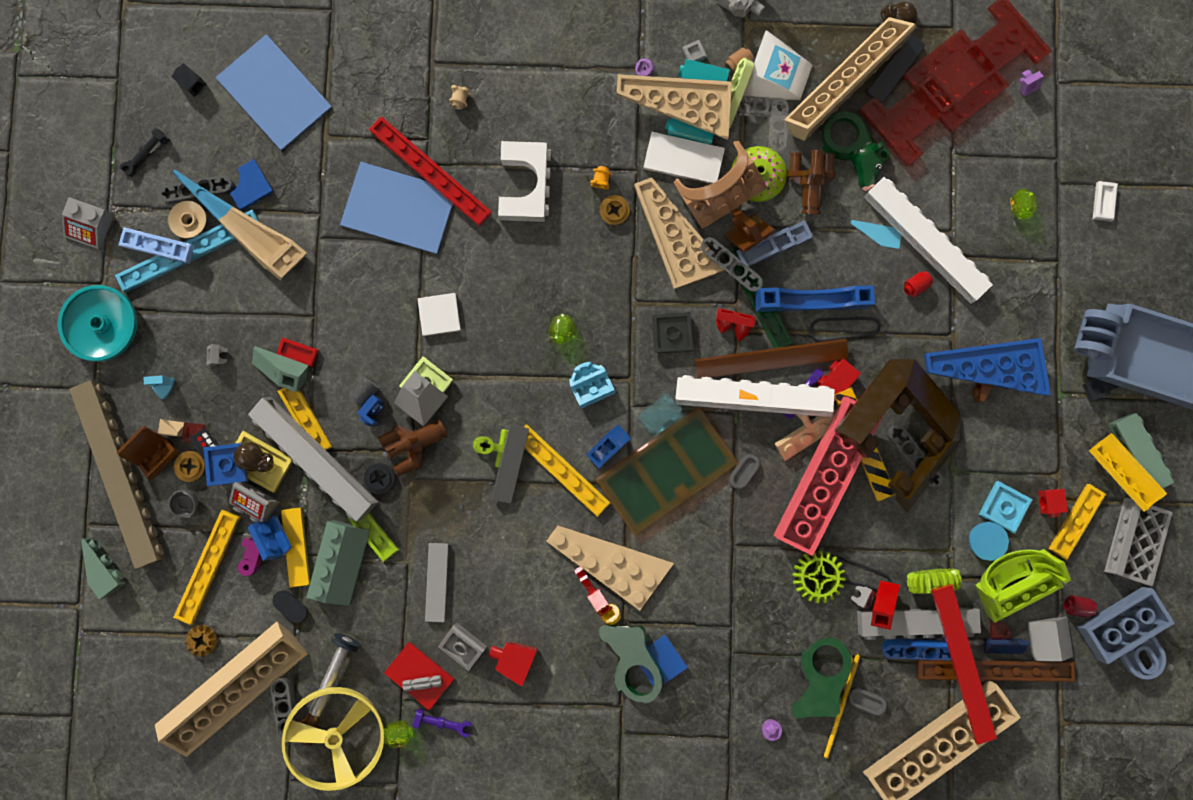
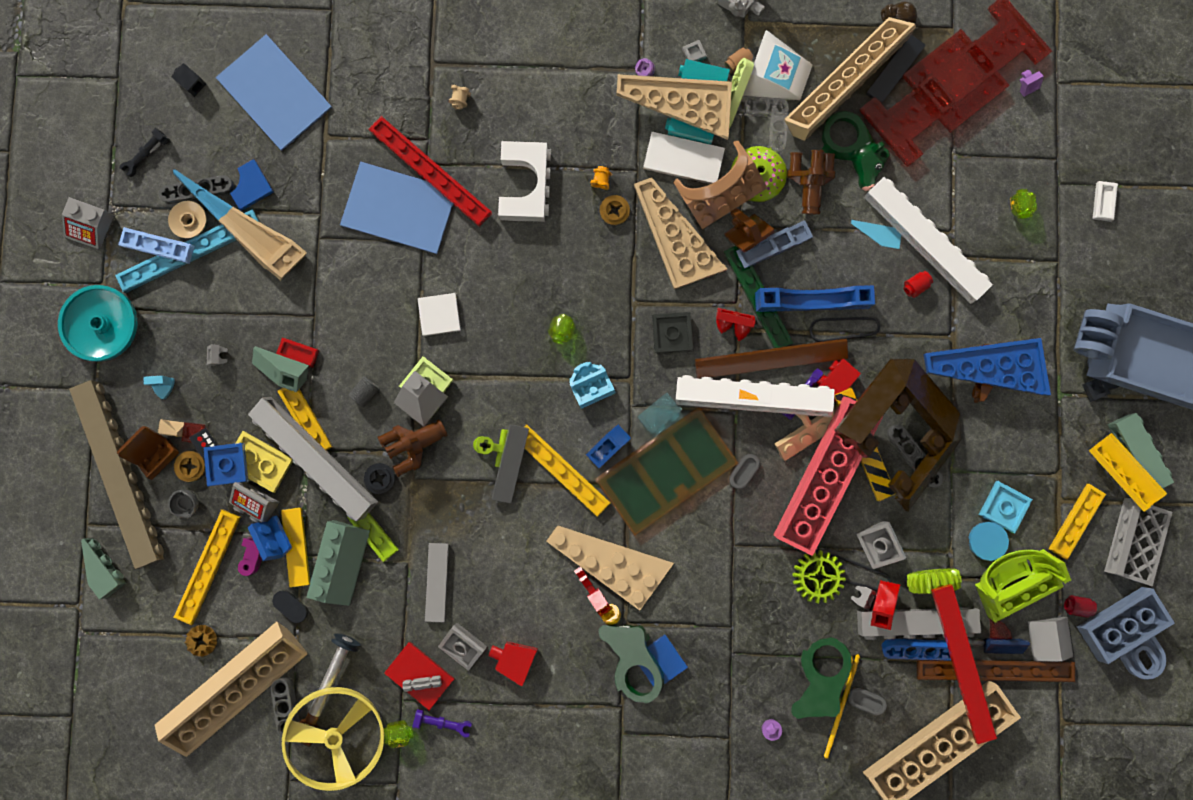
(252, 458): dark brown hair -> none
(371, 407): blue bracket -> none
(729, 267): dark grey beam -> none
(881, 545): none -> light grey slope
(1053, 502): red brick -> none

